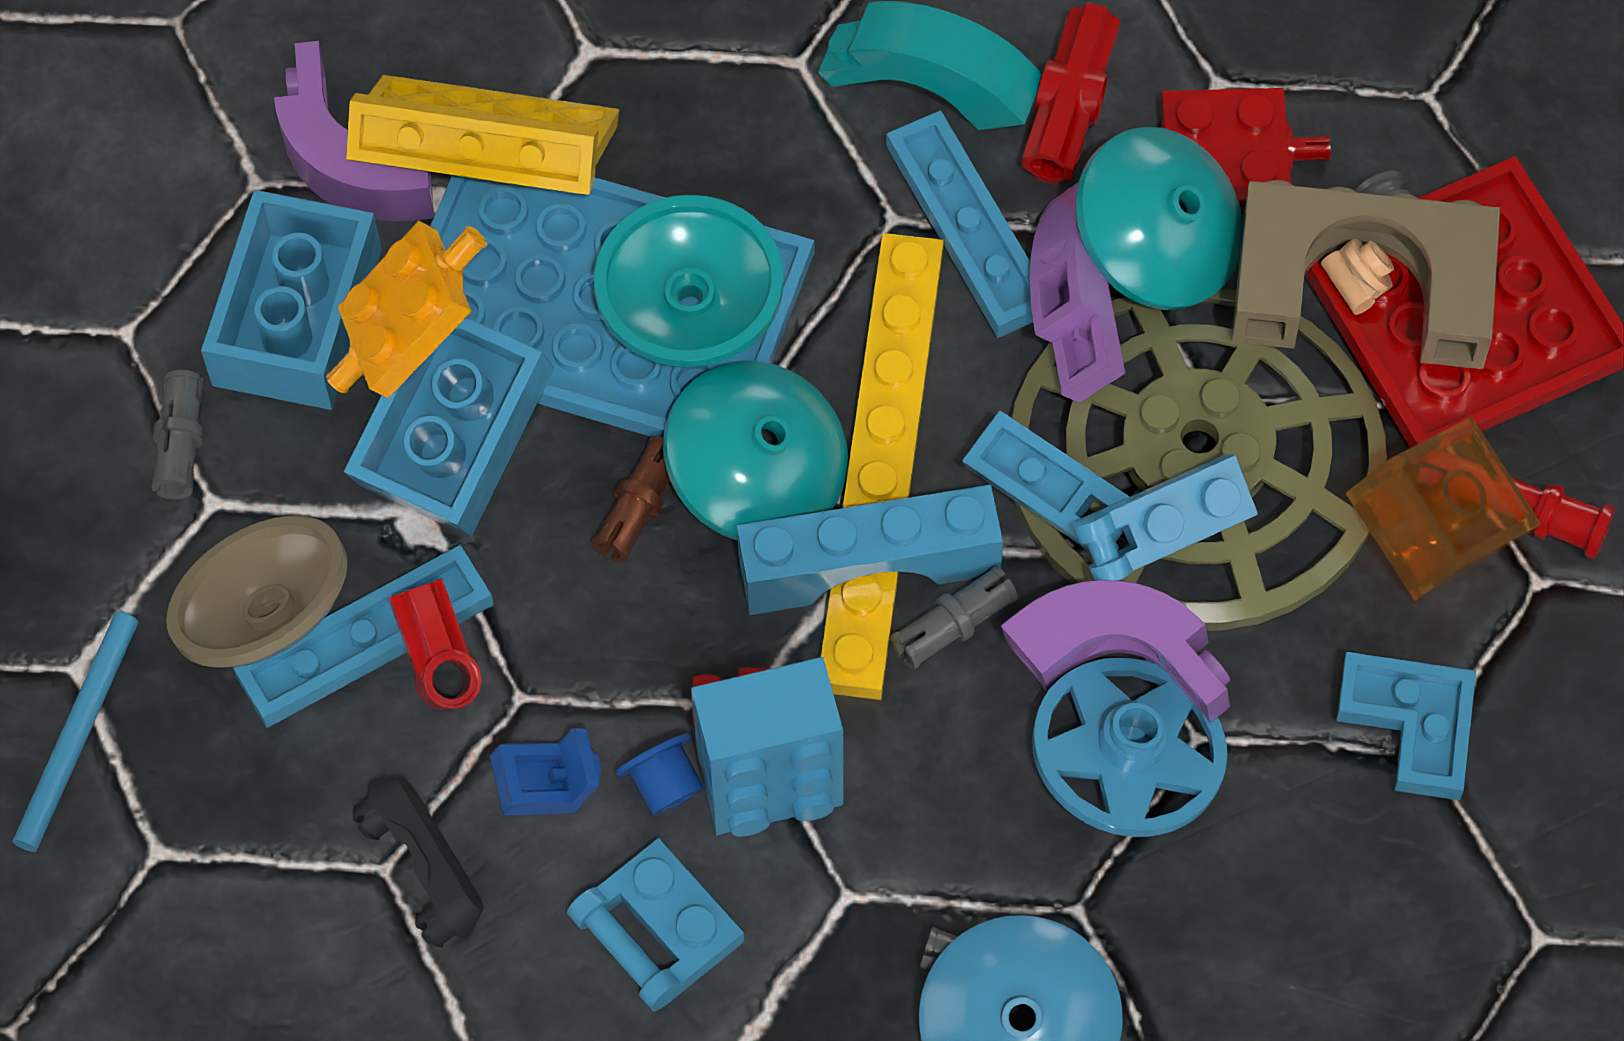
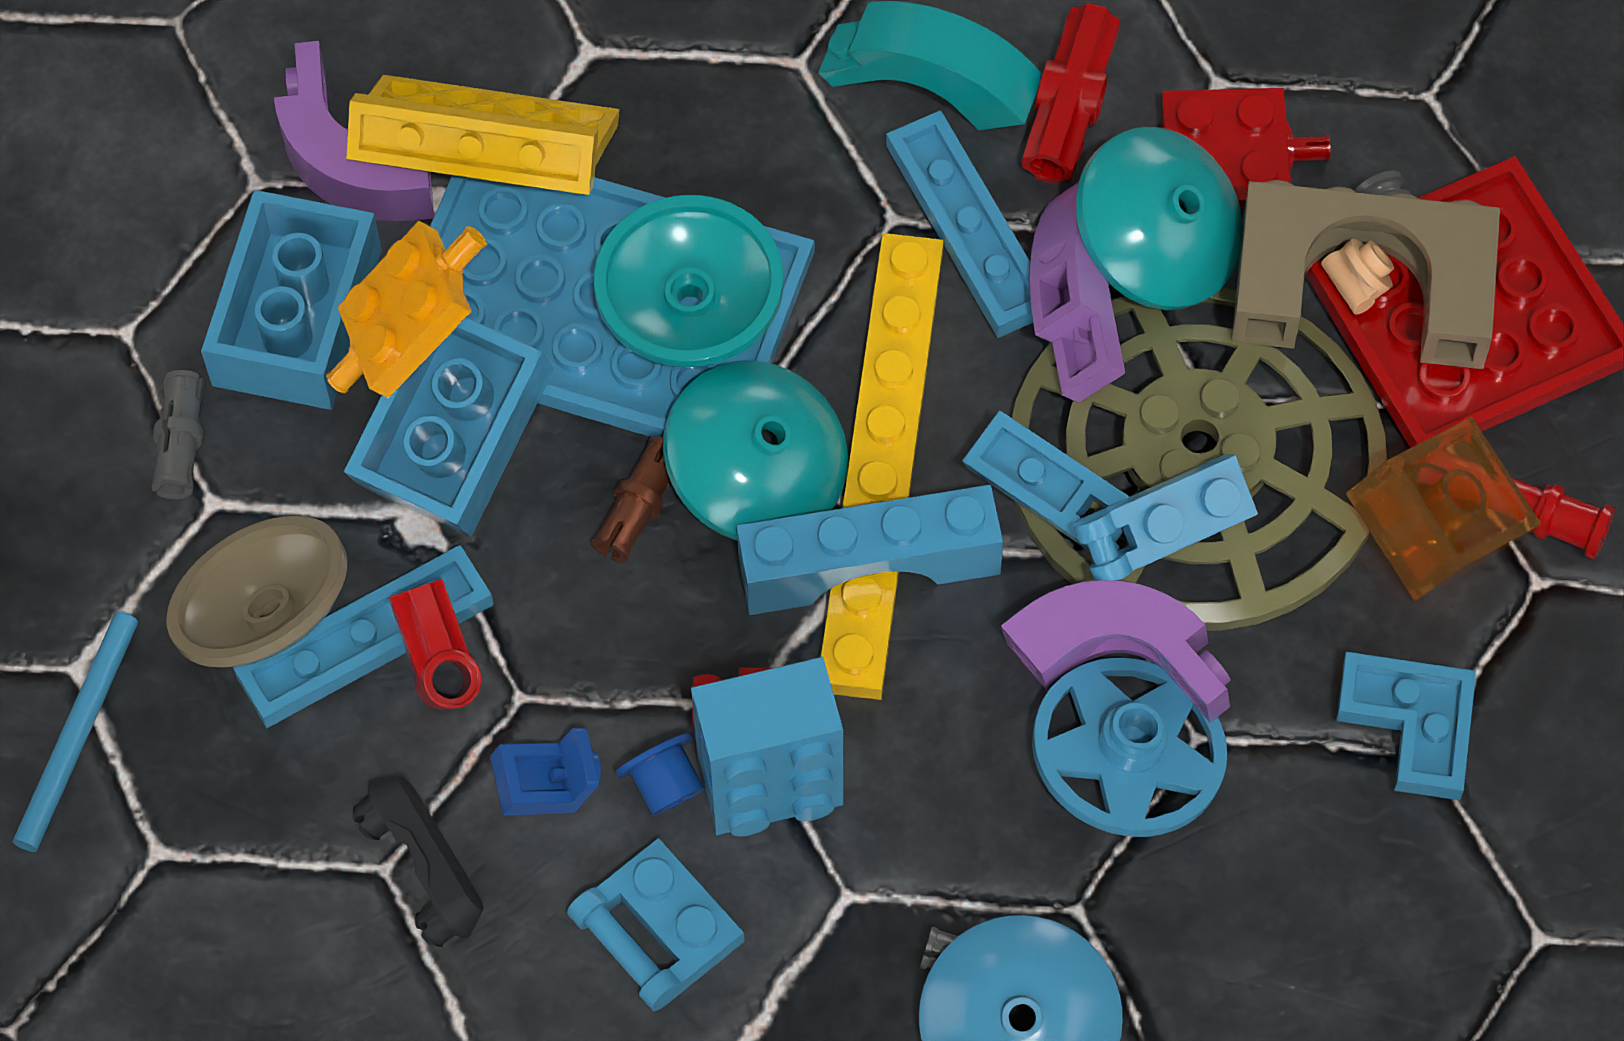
(954, 617): dark grey pin -> none

